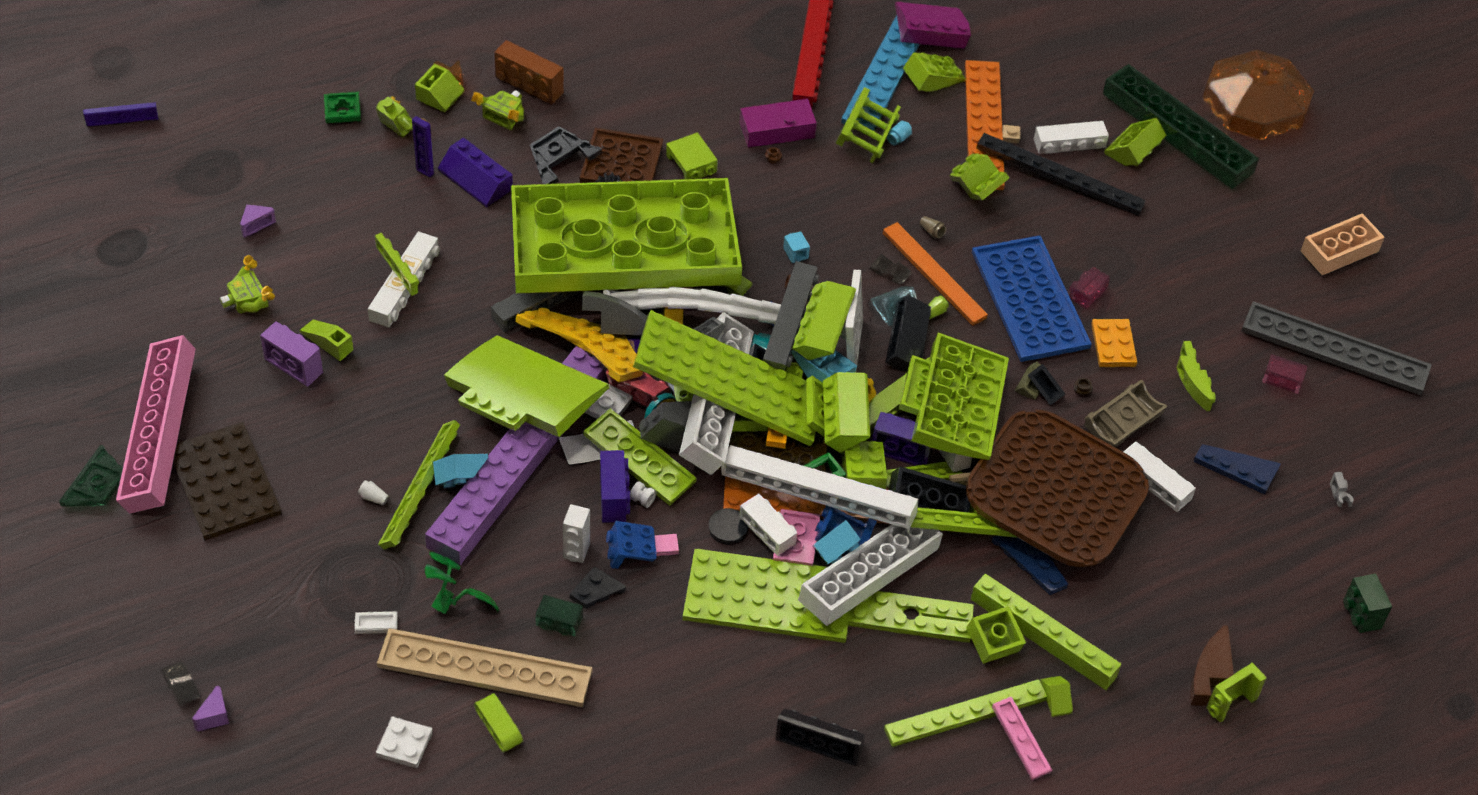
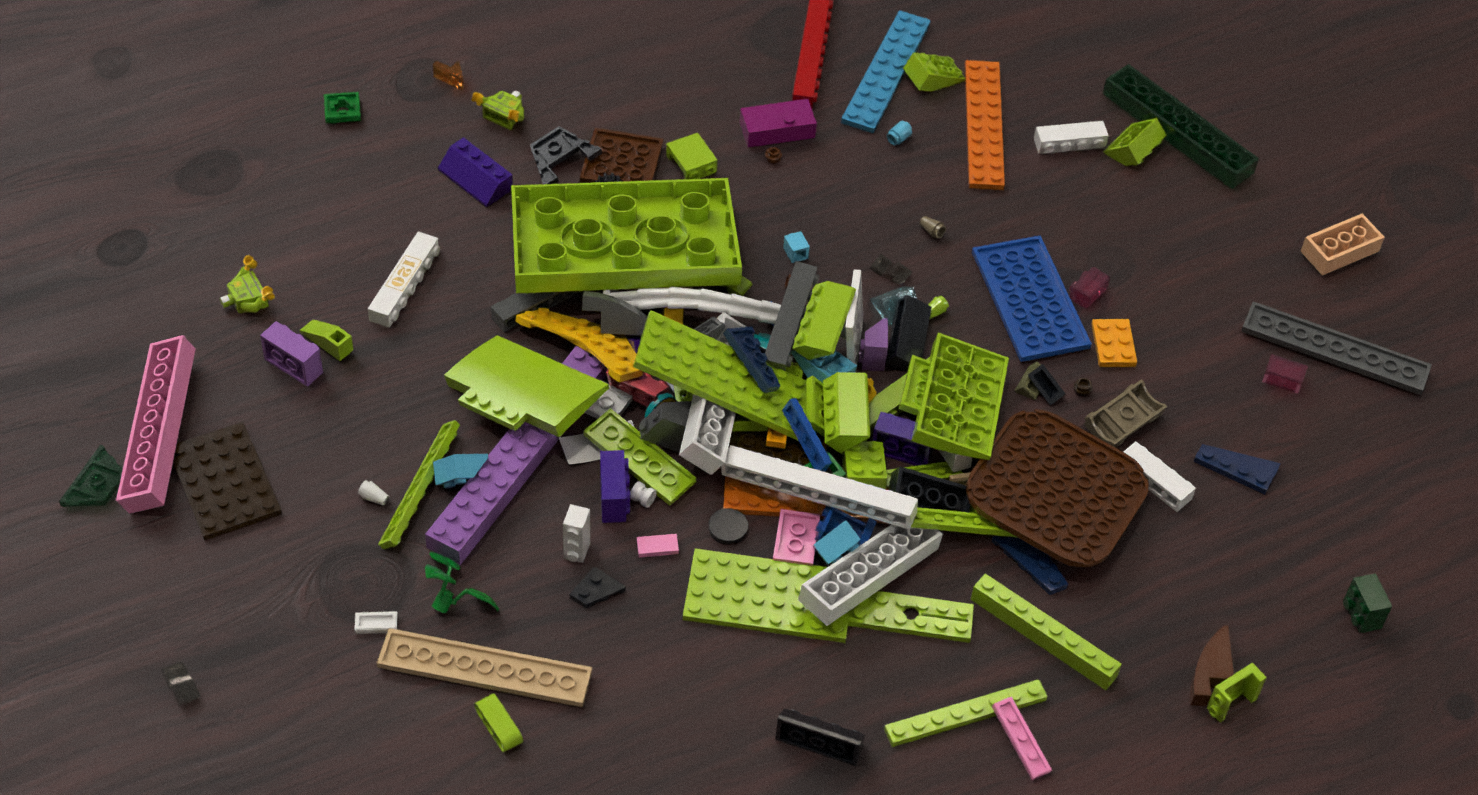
(120, 114): dark purple tile -> none
(212, 712): medium lavender slope -> none
(256, 218): medium lavender slope -> none
(394, 116): lime torso -> none
(399, 267): lime plate -> none
(404, 742): white plate -> none
(423, 146): dark purple tile -> none
(438, 88): lime slope -> none
(529, 72): dark orange brick -> none
(559, 615): clear green brick -> none
(630, 541): blue bracket -> none
(749, 353): none -> dark blue wing
(768, 524): white brick -> none
(806, 435): none -> blue plate
(857, 112): lime fence -> none
(874, 347): none -> medium lavender slope
(932, 25): magenta slope -> none
(935, 274): orange tile -> none
(978, 176): lime bracket -> none
(996, 634): lime brick -> none
(1011, 134): tan plate -> none
(1058, 695): lime slope -> none
(1061, 174): black plate -> none
(1194, 379): lime slope -> none
(1257, 102): clear orange windscreen -> none
(1339, 487): light grey plate -> none

